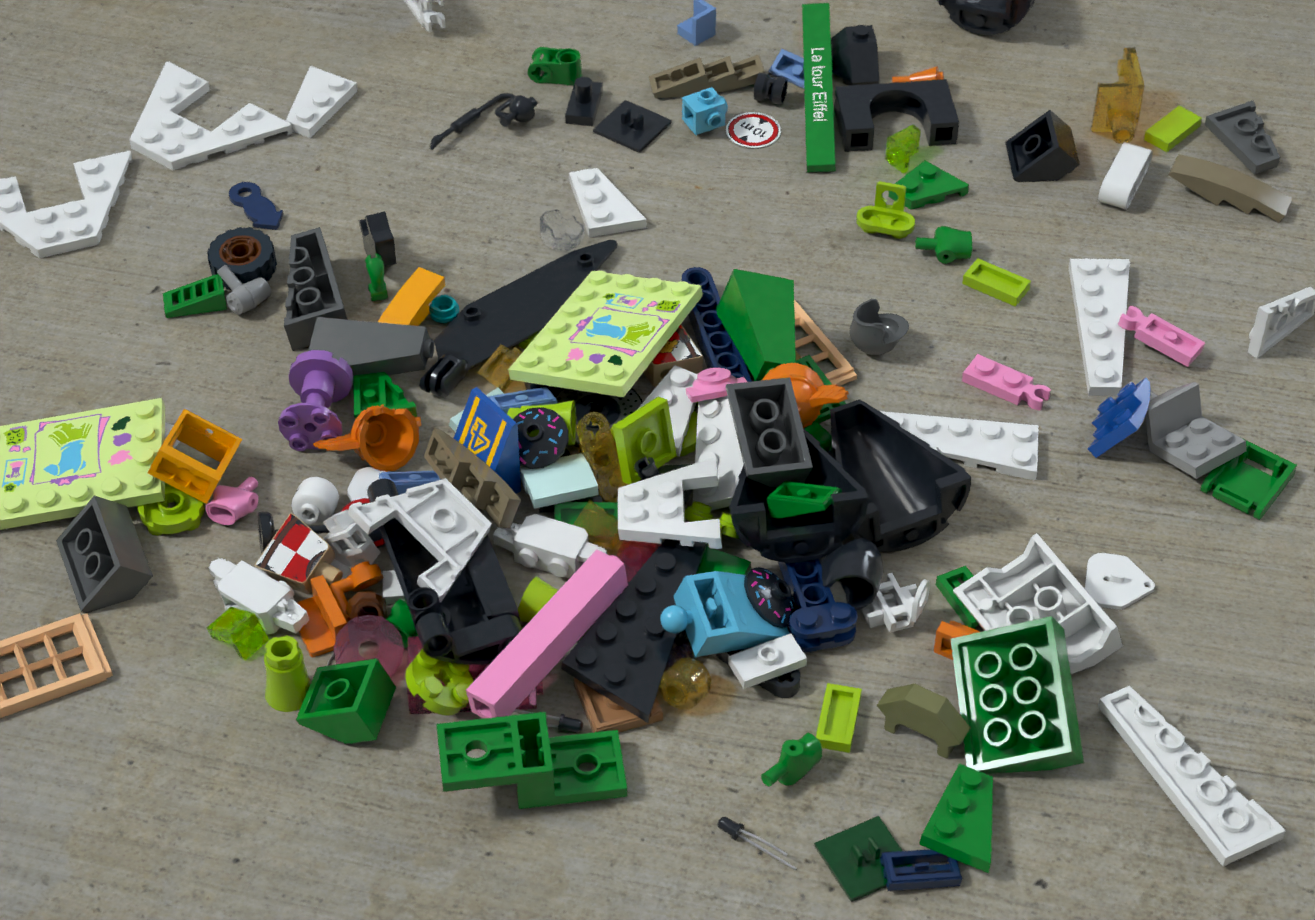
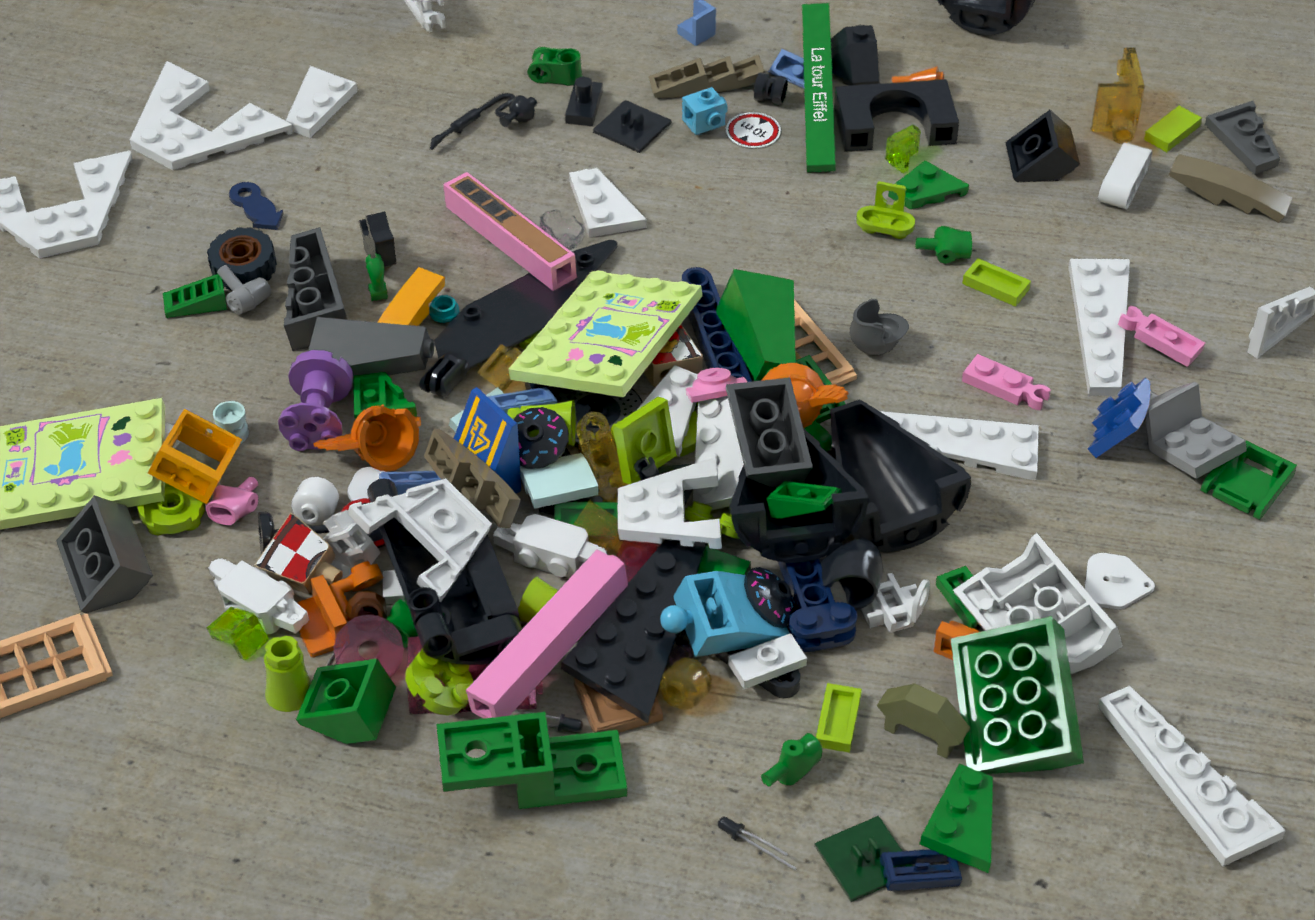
(232, 418): none -> light aqua wheel
(510, 231): none -> brick

